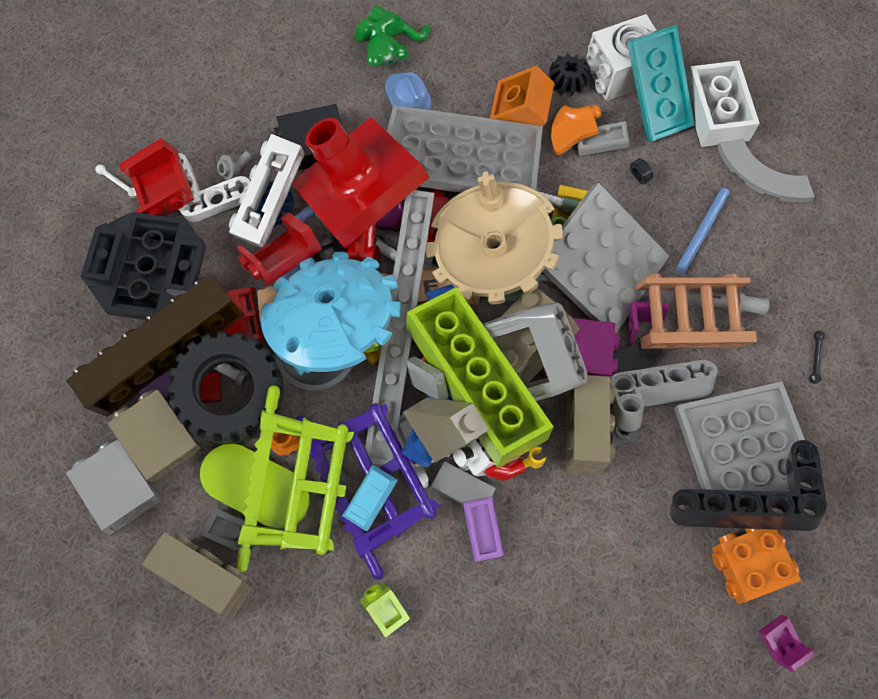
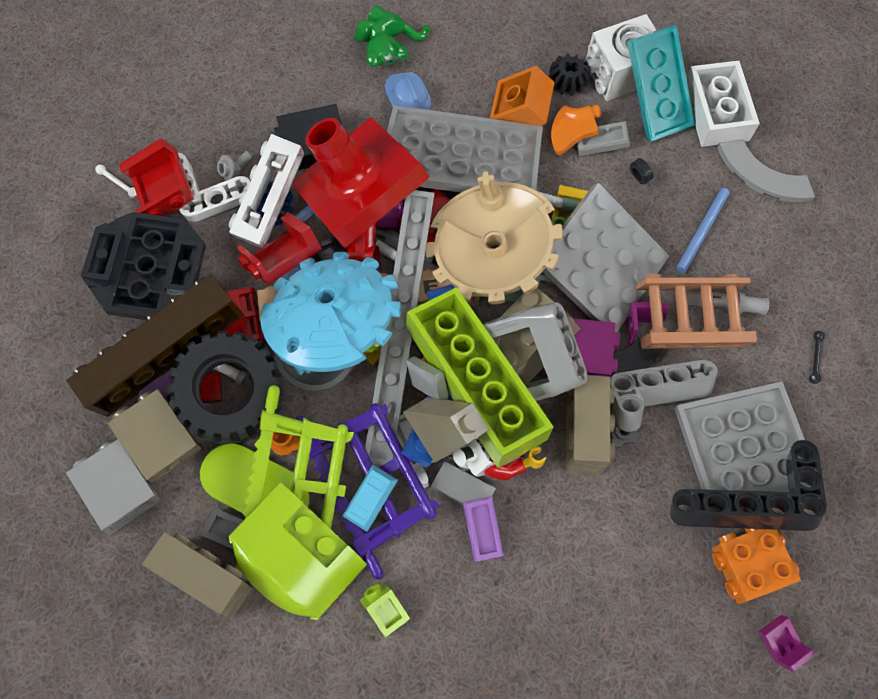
(293, 555): none -> lime slope

